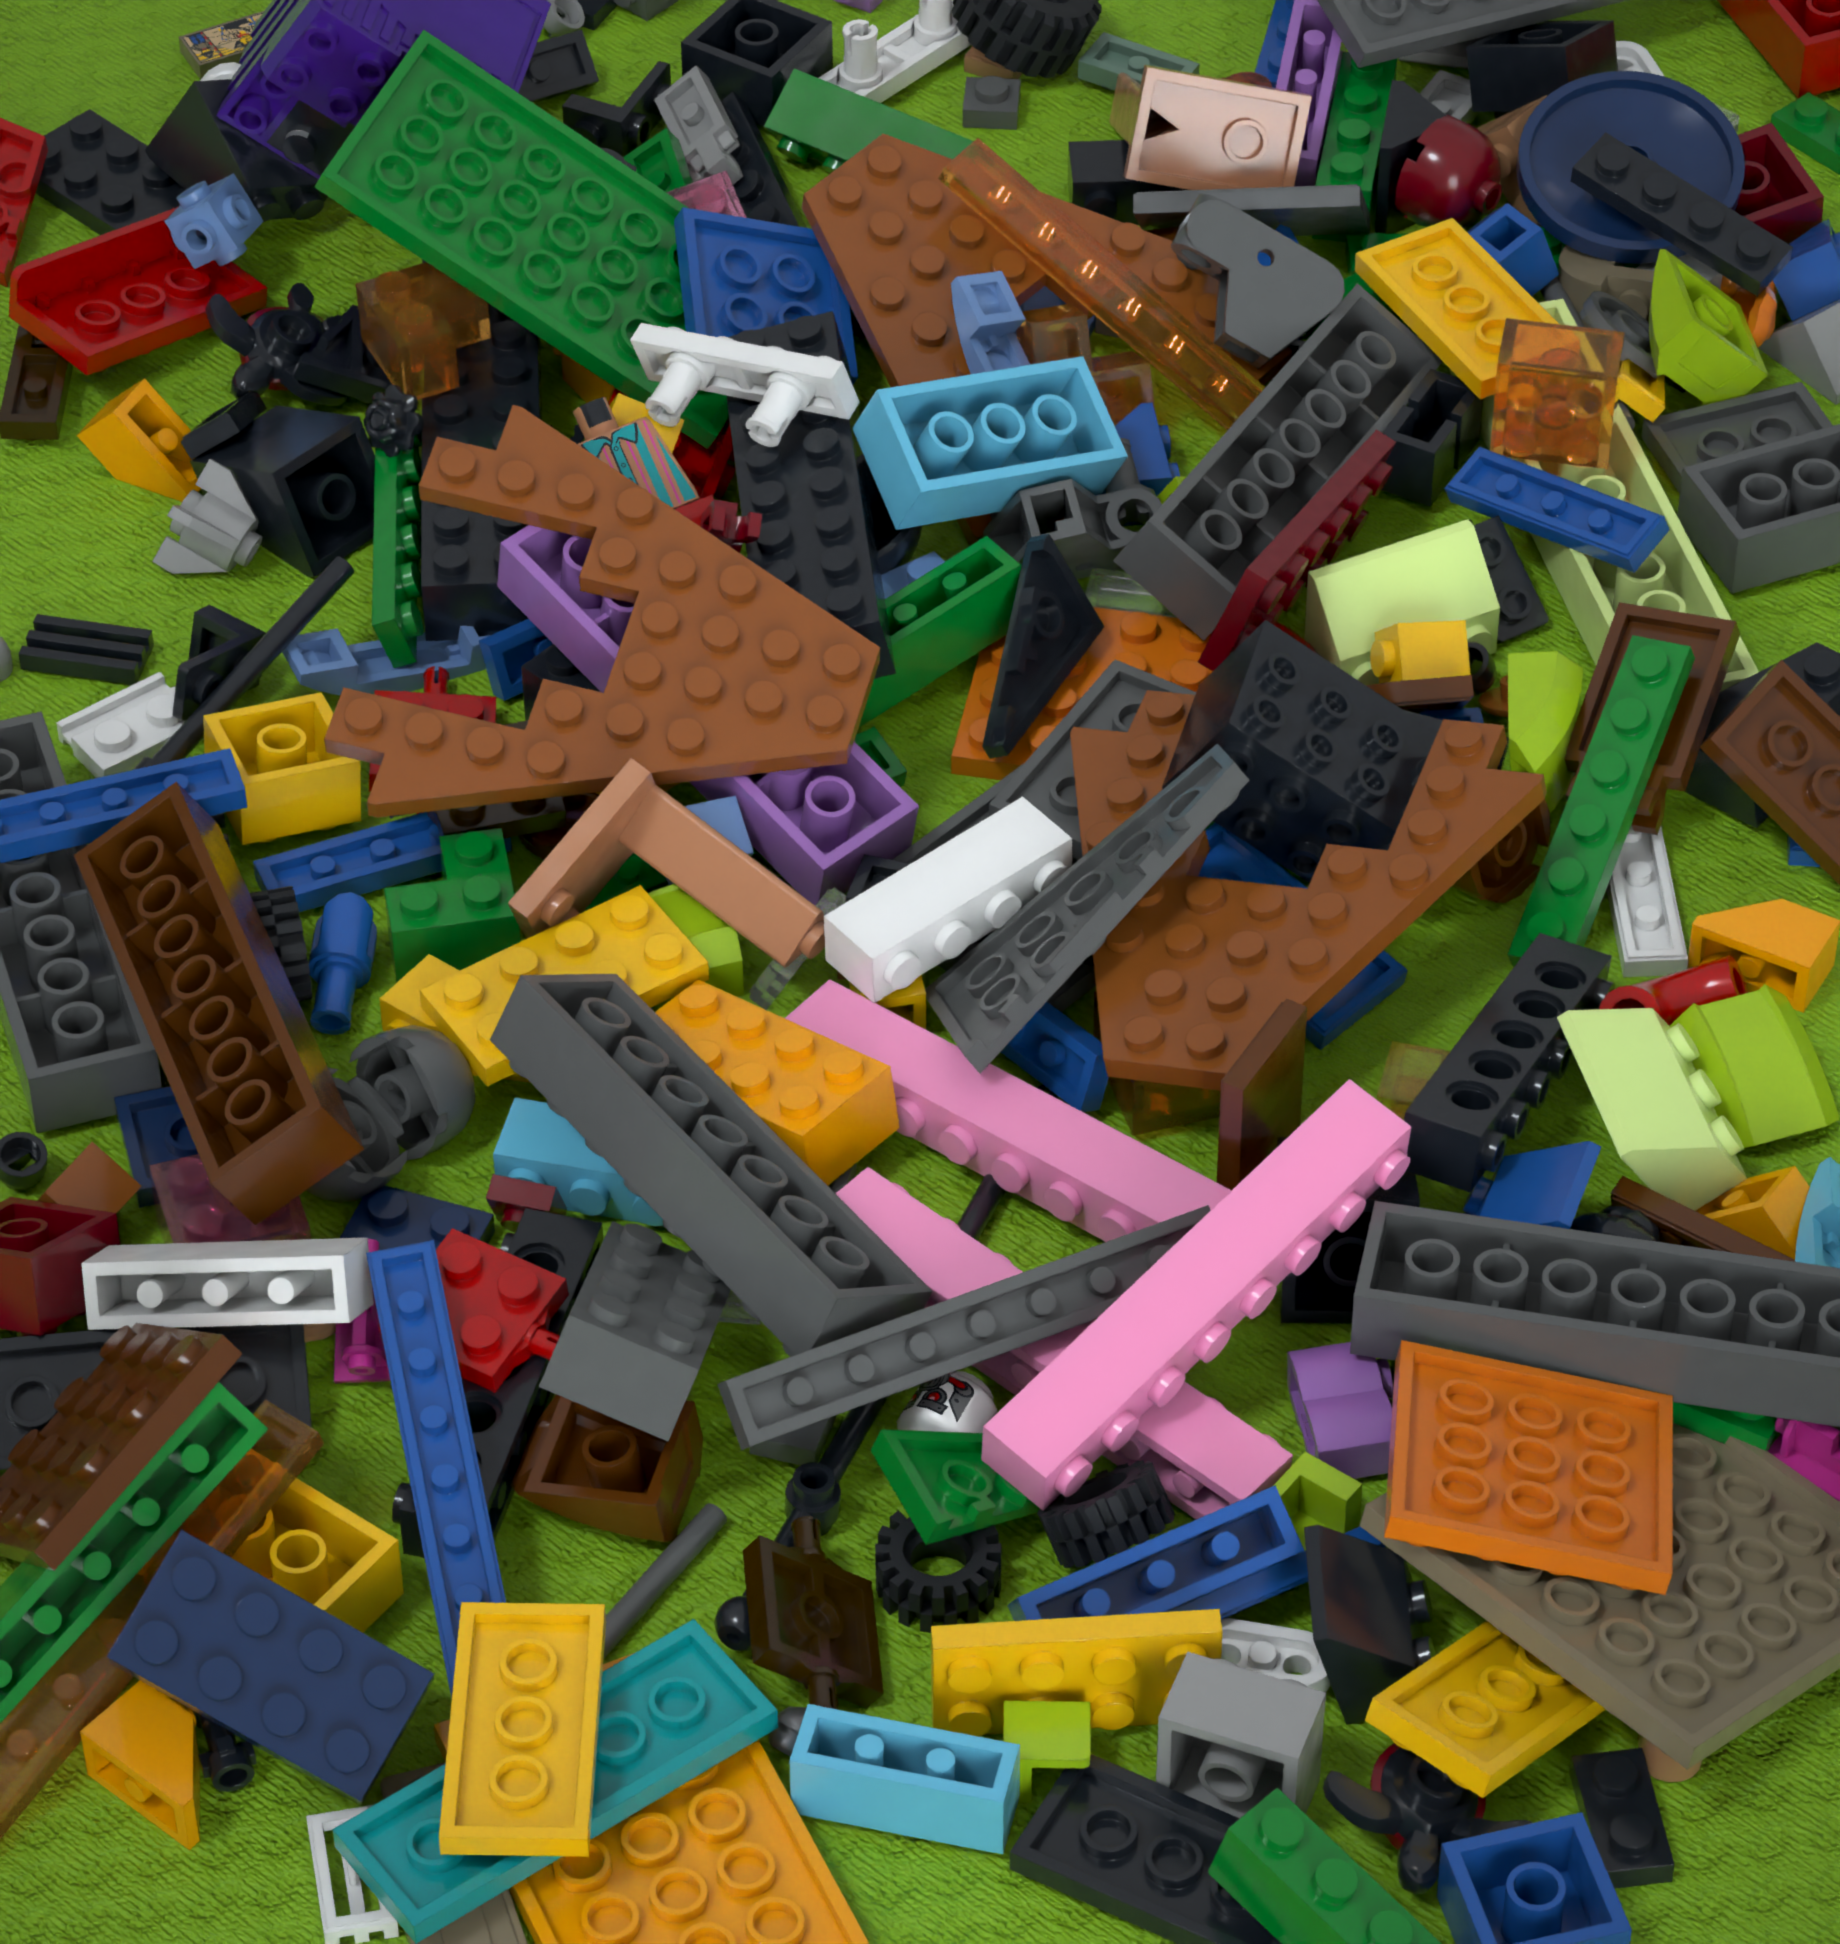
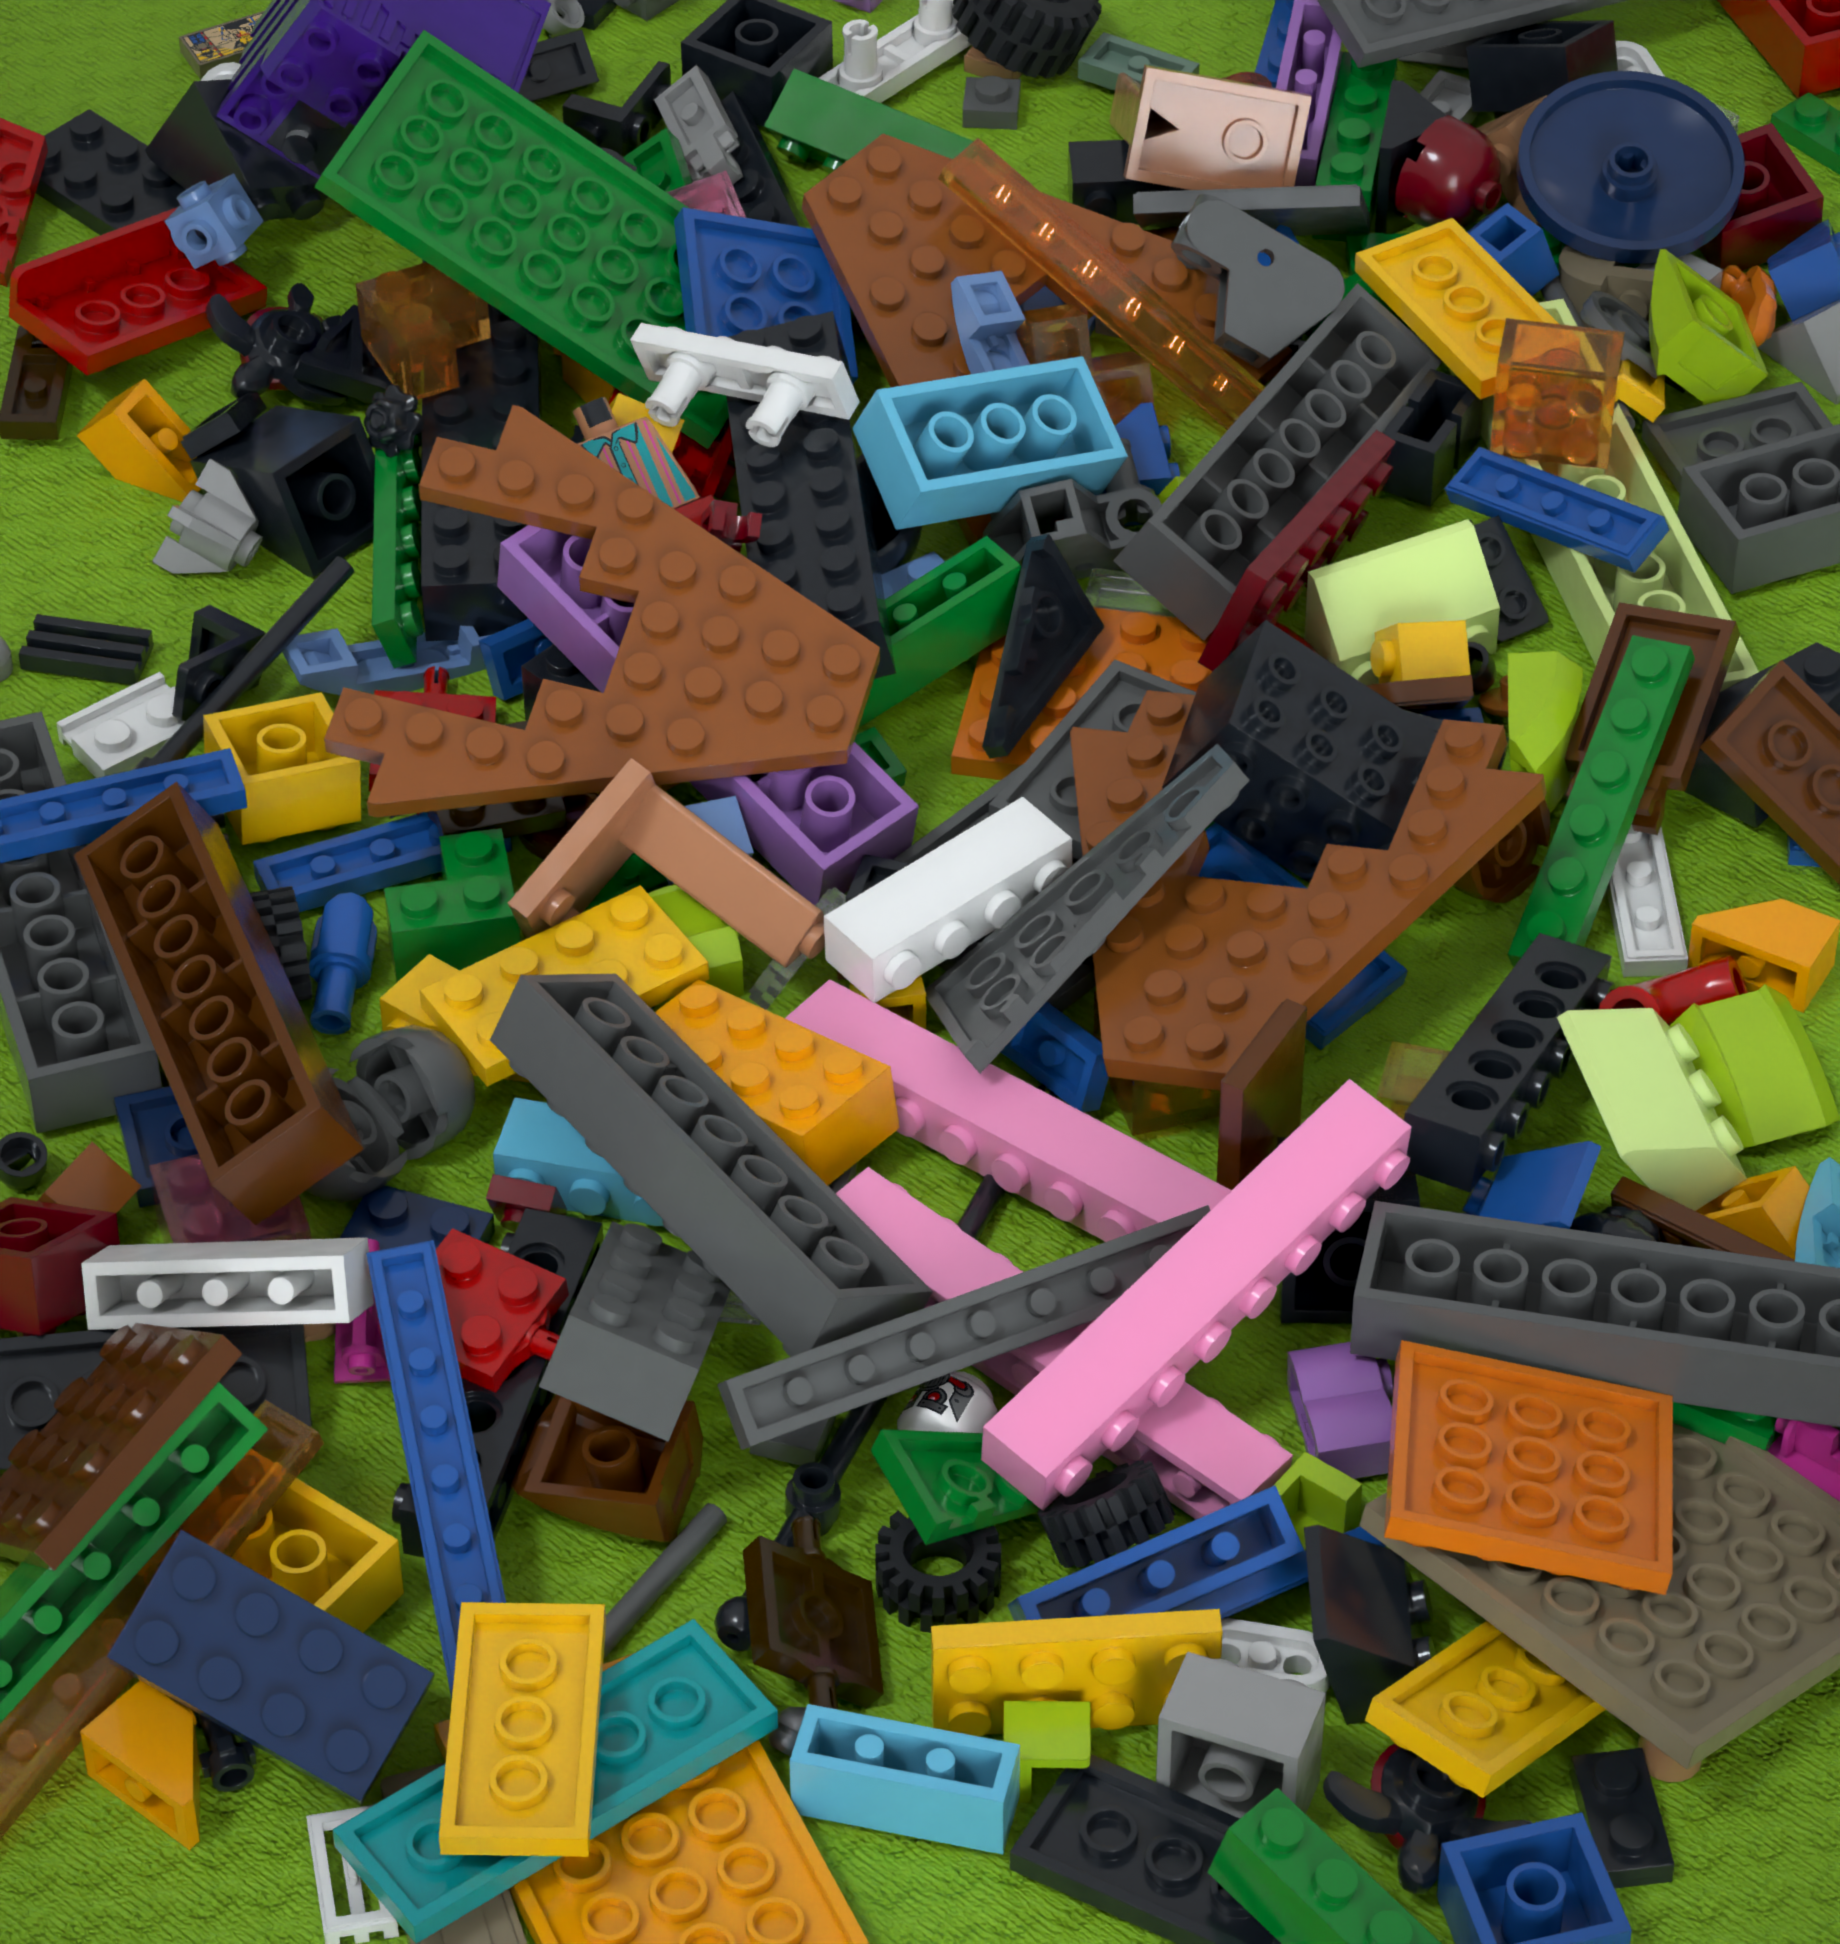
(1681, 214): black plate -> none

